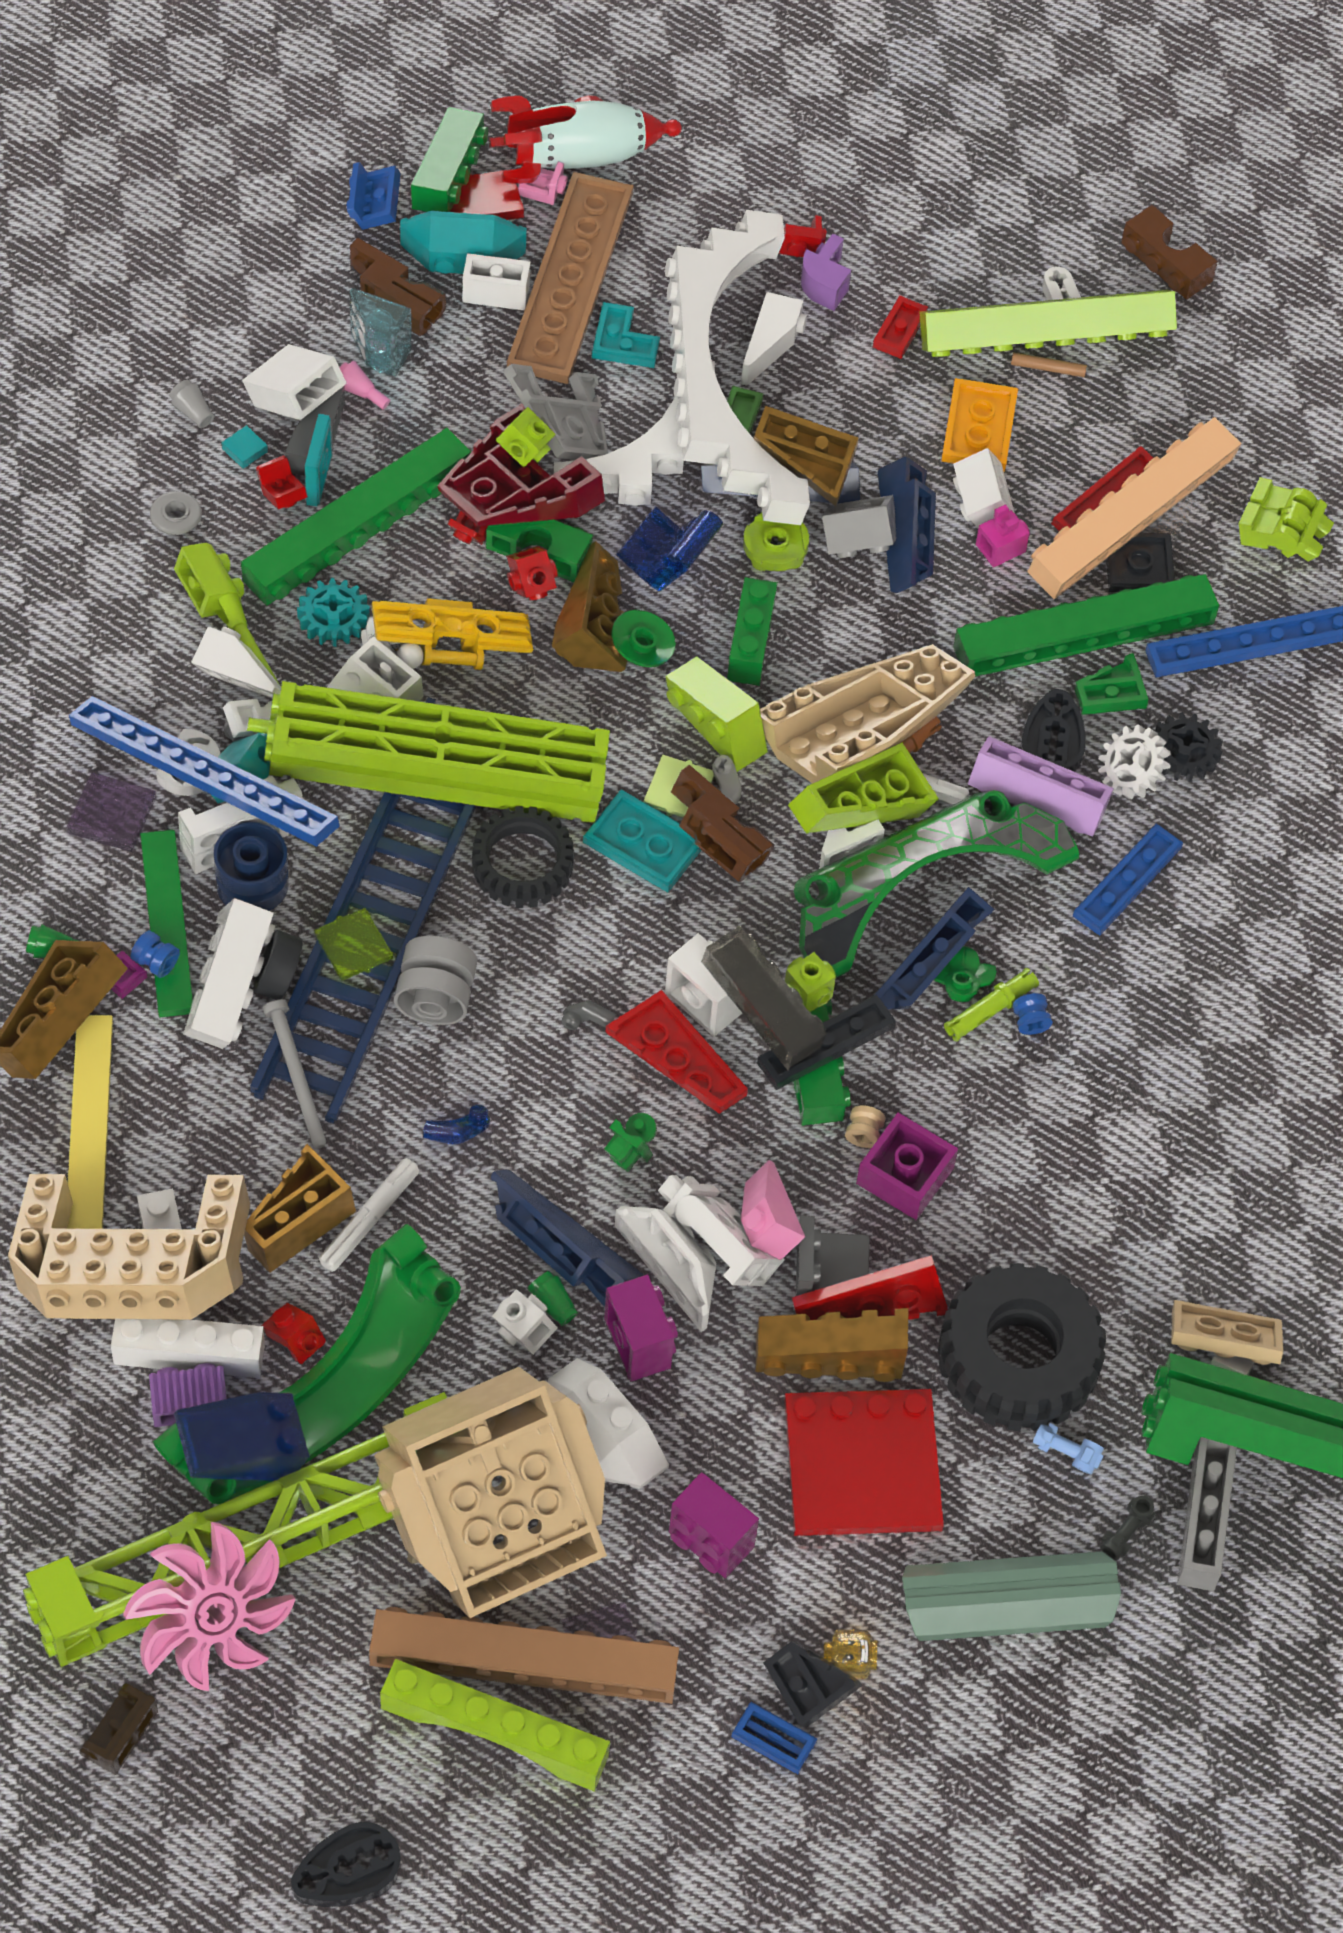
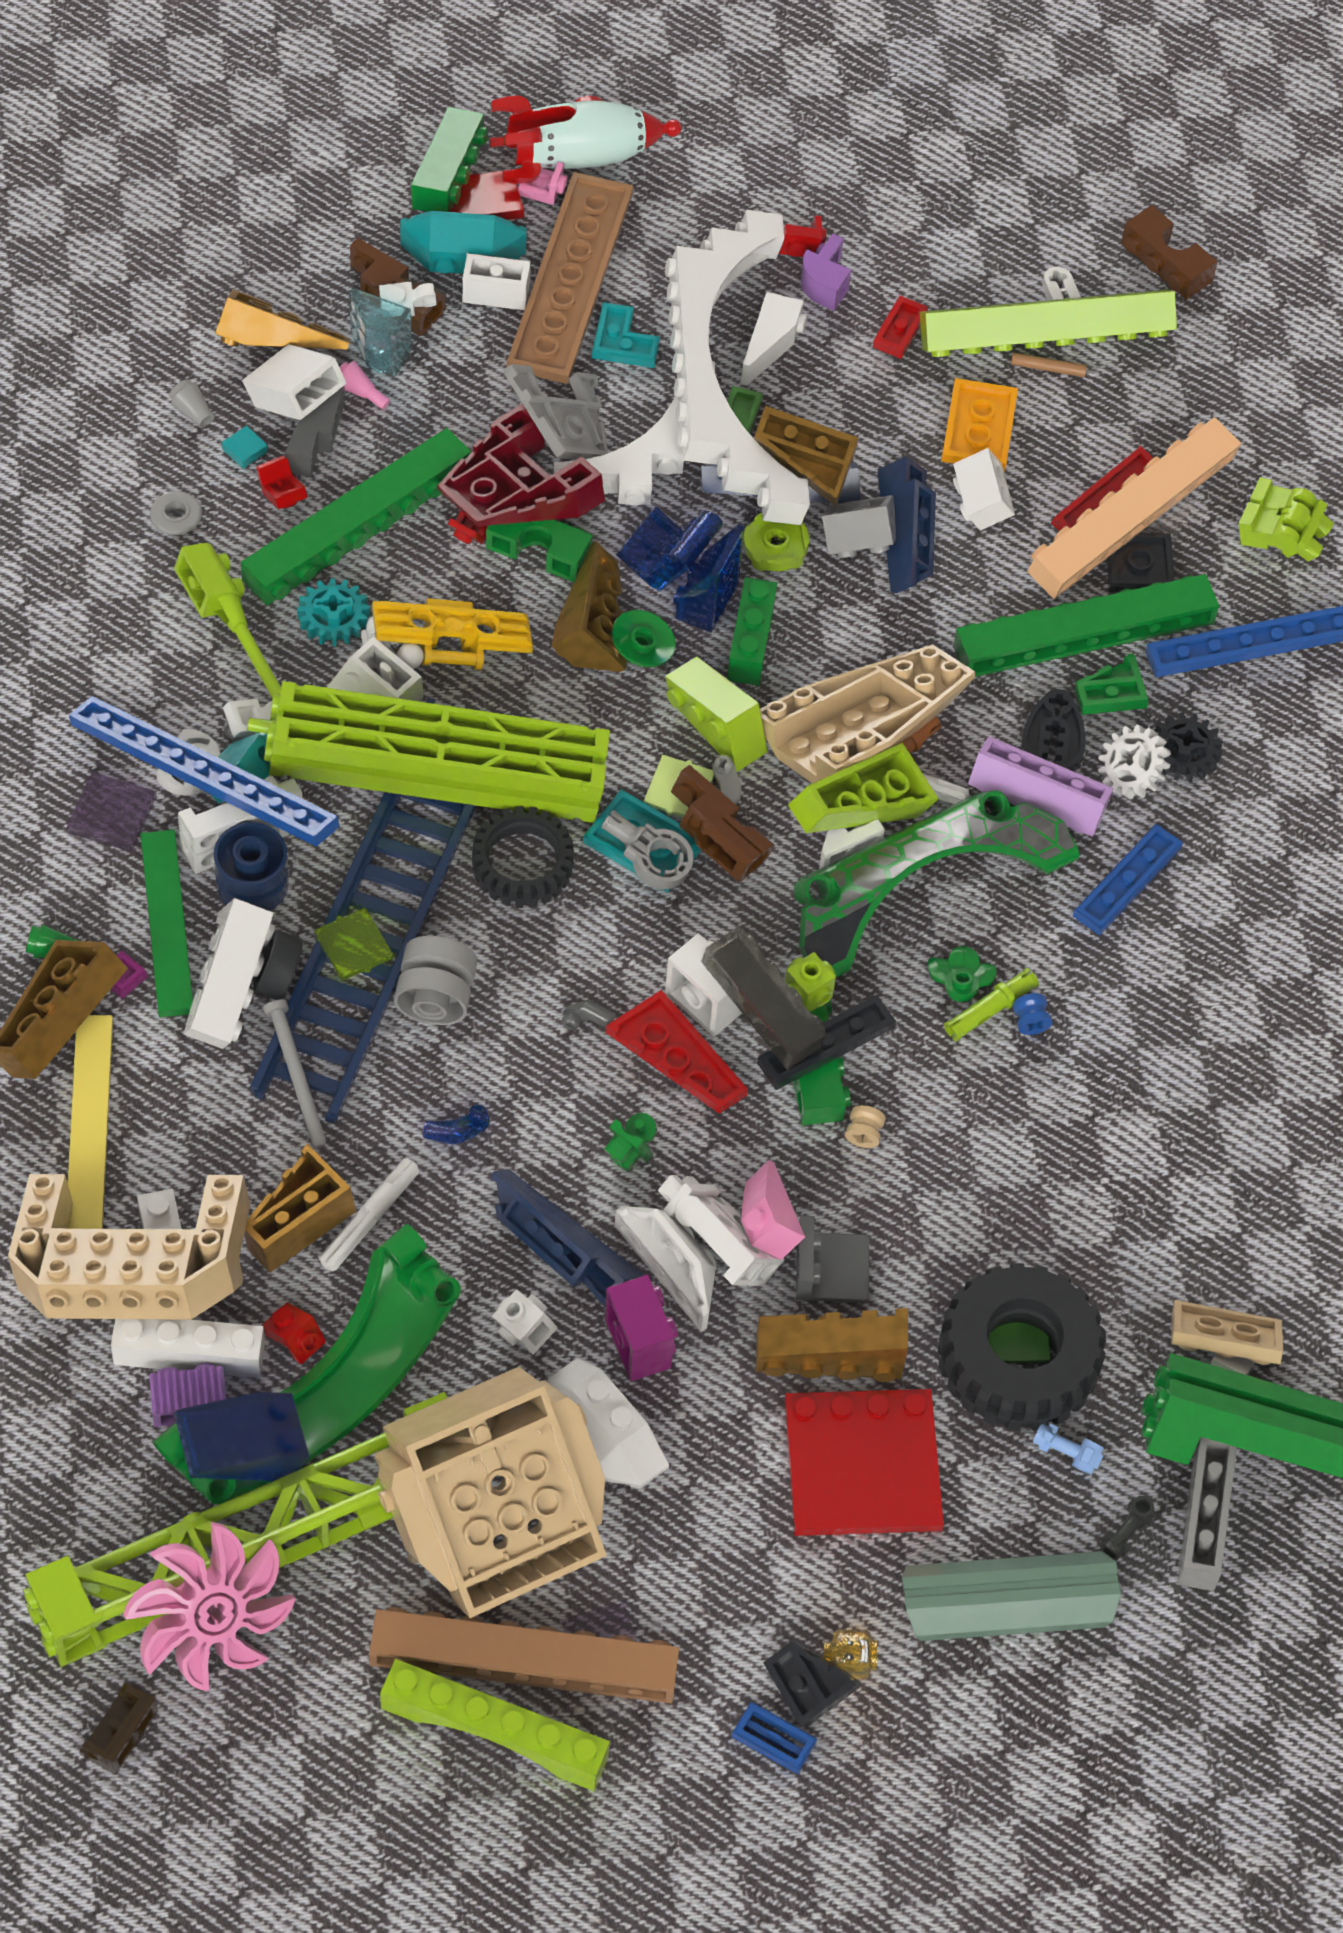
(155, 954): blue wheel -> none
(232, 661): white slope -> none
(254, 323): none -> wedge
(318, 460): teal tile -> none
(345, 1845): black piece -> none
(373, 196): blue bracket -> none
(405, 295): none -> white plate
(526, 438): lime brick -> none
(532, 573): red brick -> none
(554, 1296): green cone -> none
(645, 839): none -> light grey pin
(711, 582): none -> clear blue slope
(713, 1526): magenta brick -> none
(898, 1287): red wing -> none
(907, 1166): magenta brick -> none
(934, 951): dark blue wedge -> none
(1002, 537): dark pink brick -> none
(1020, 1343): none -> bright green piece

